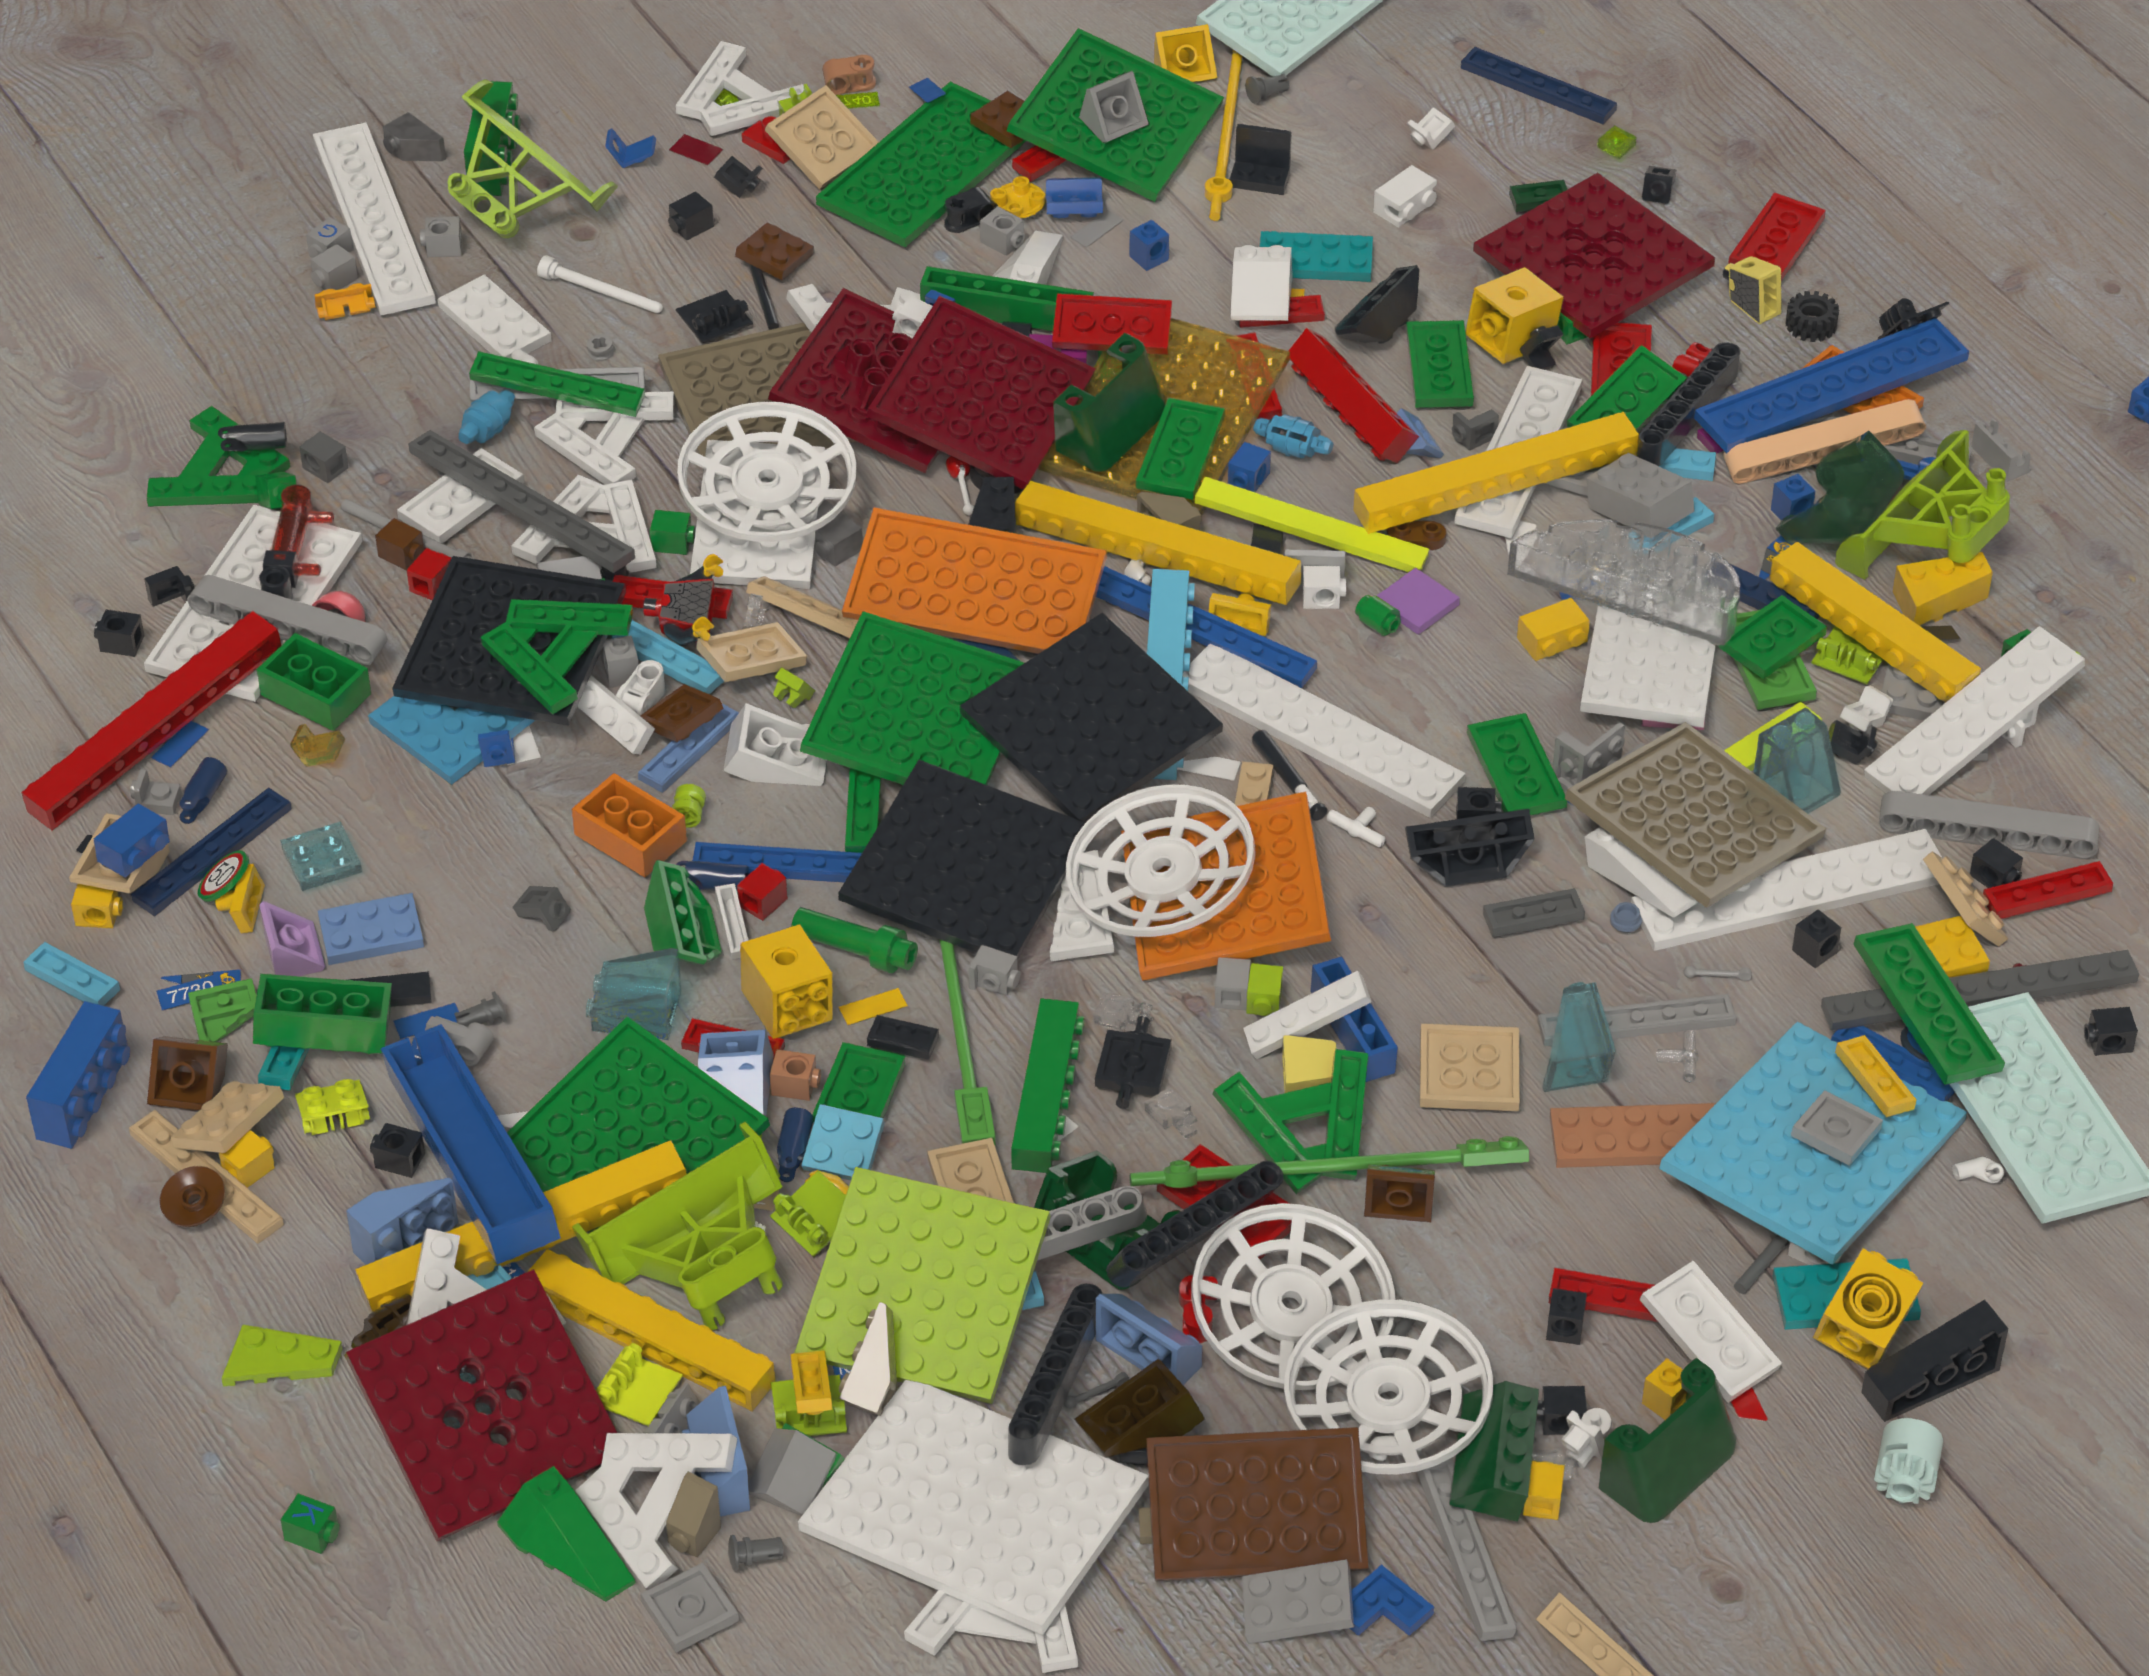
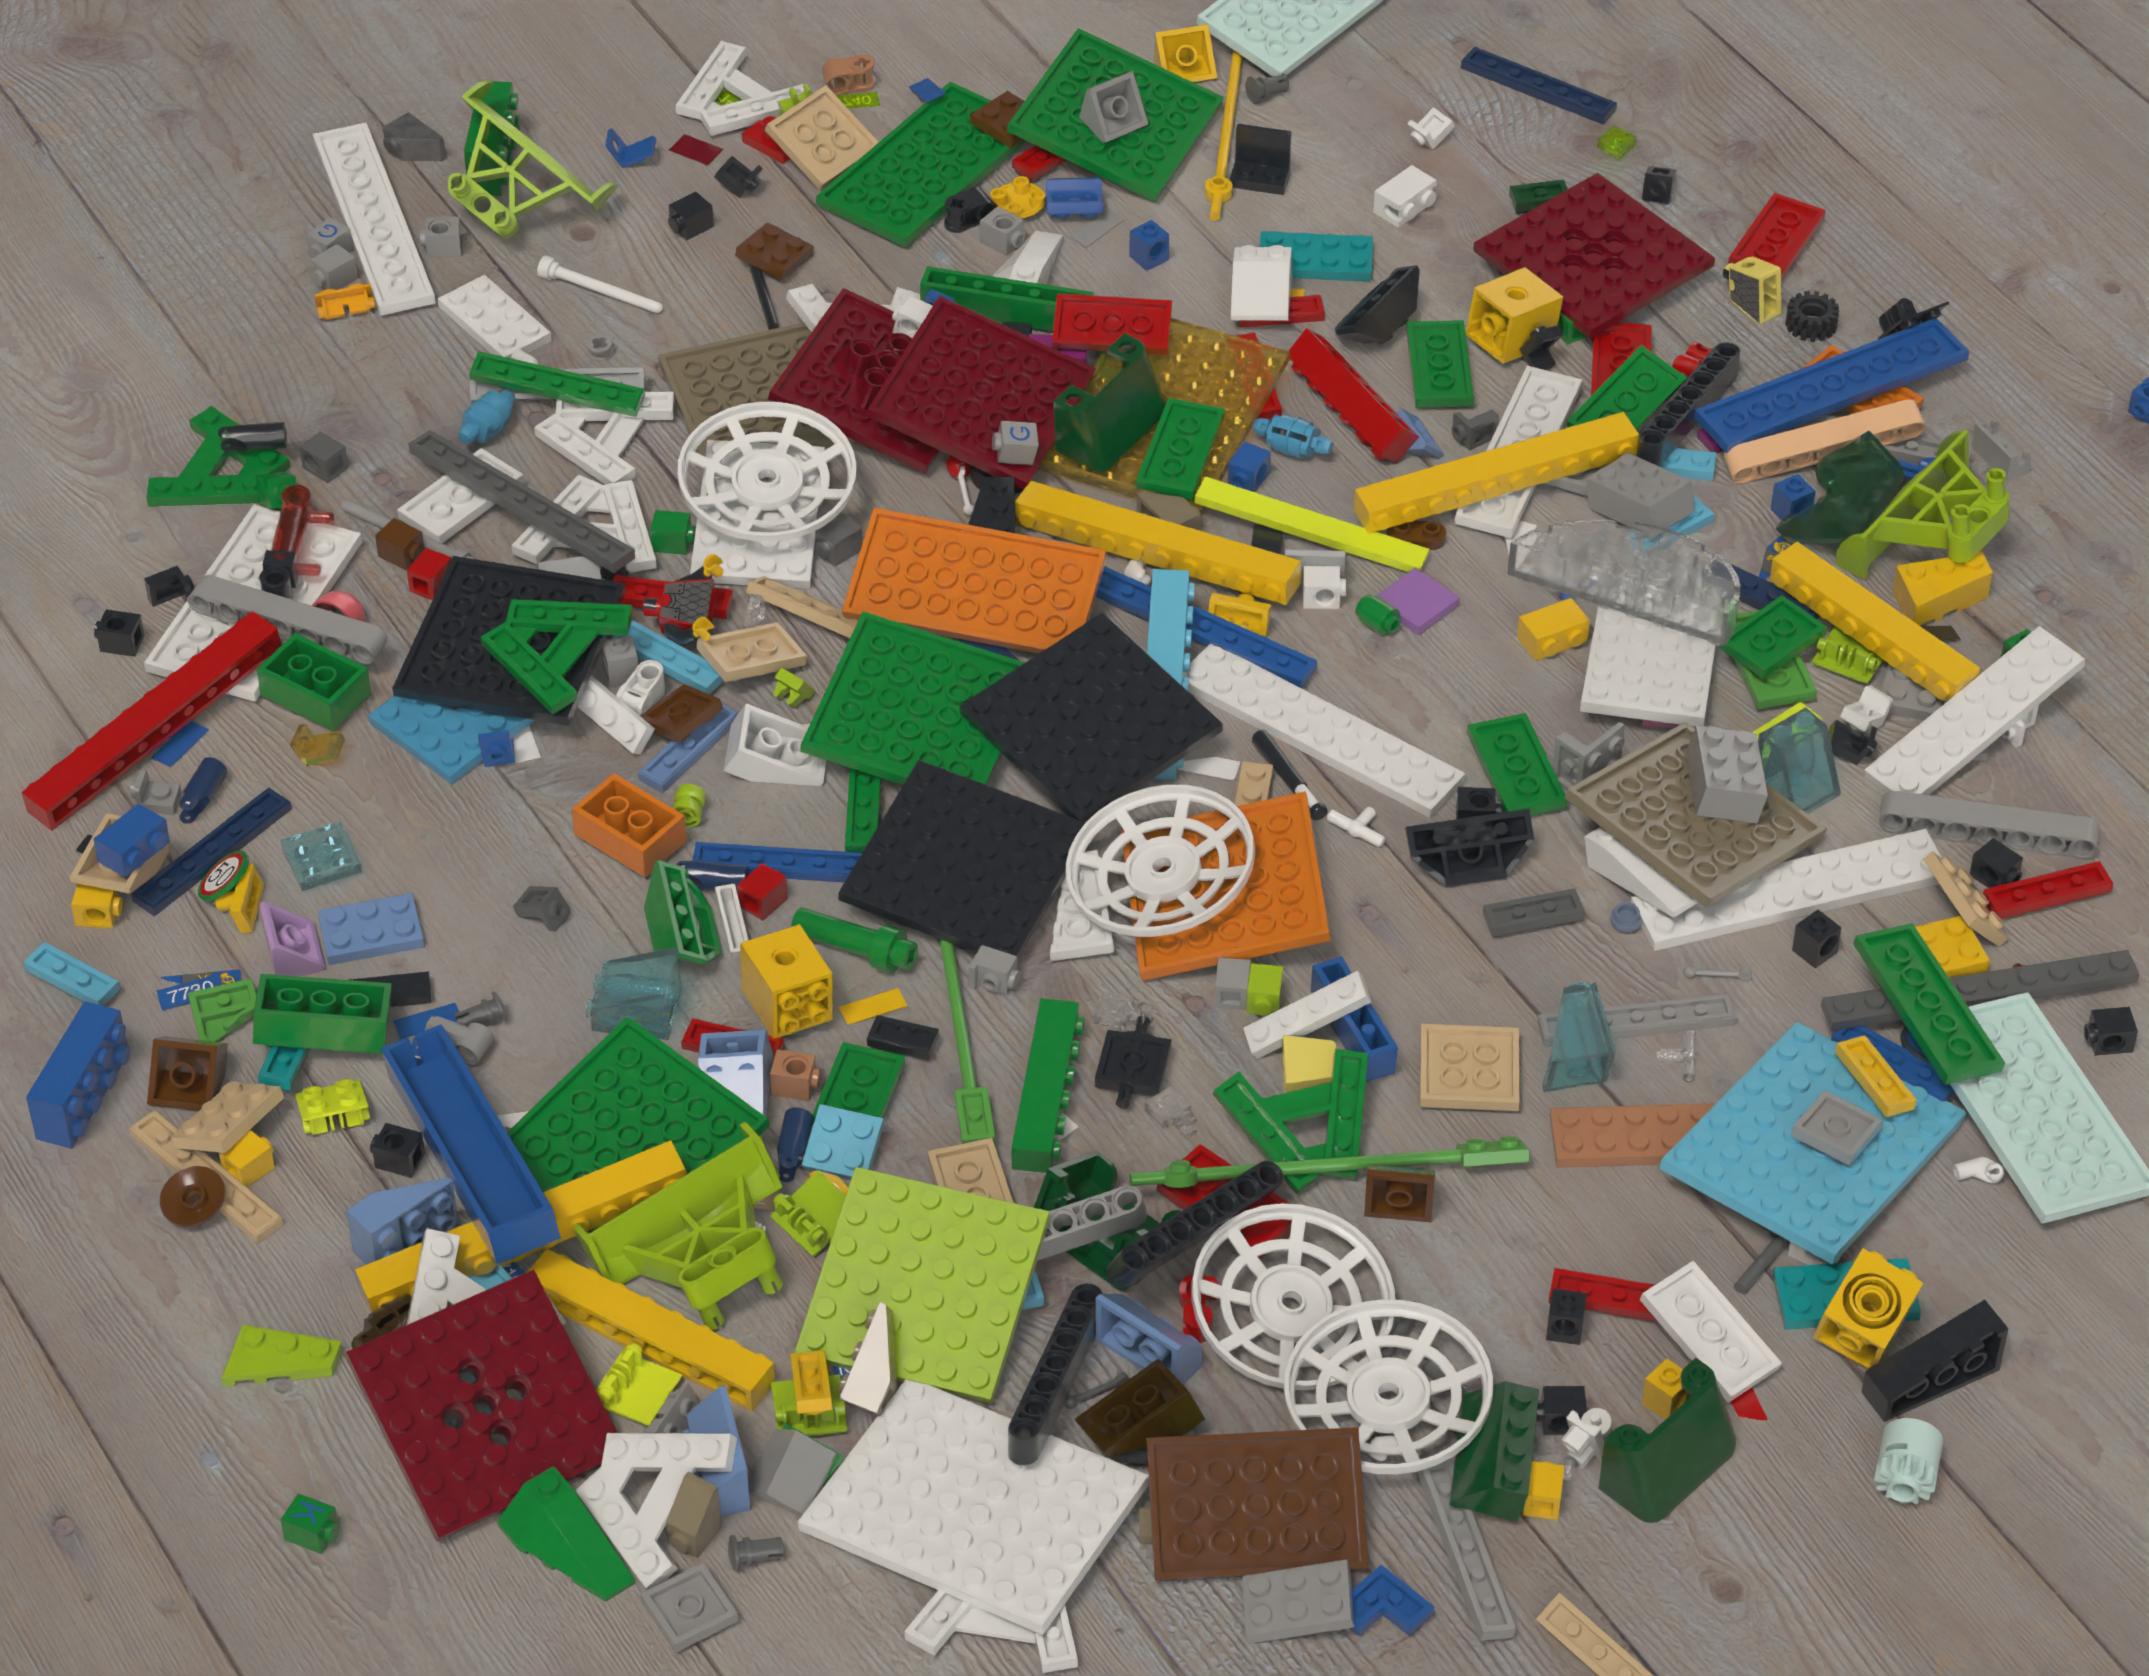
(715, 316): black hinge -> none
(1016, 442): none -> light grey brick
(1726, 774): none -> light grey brick

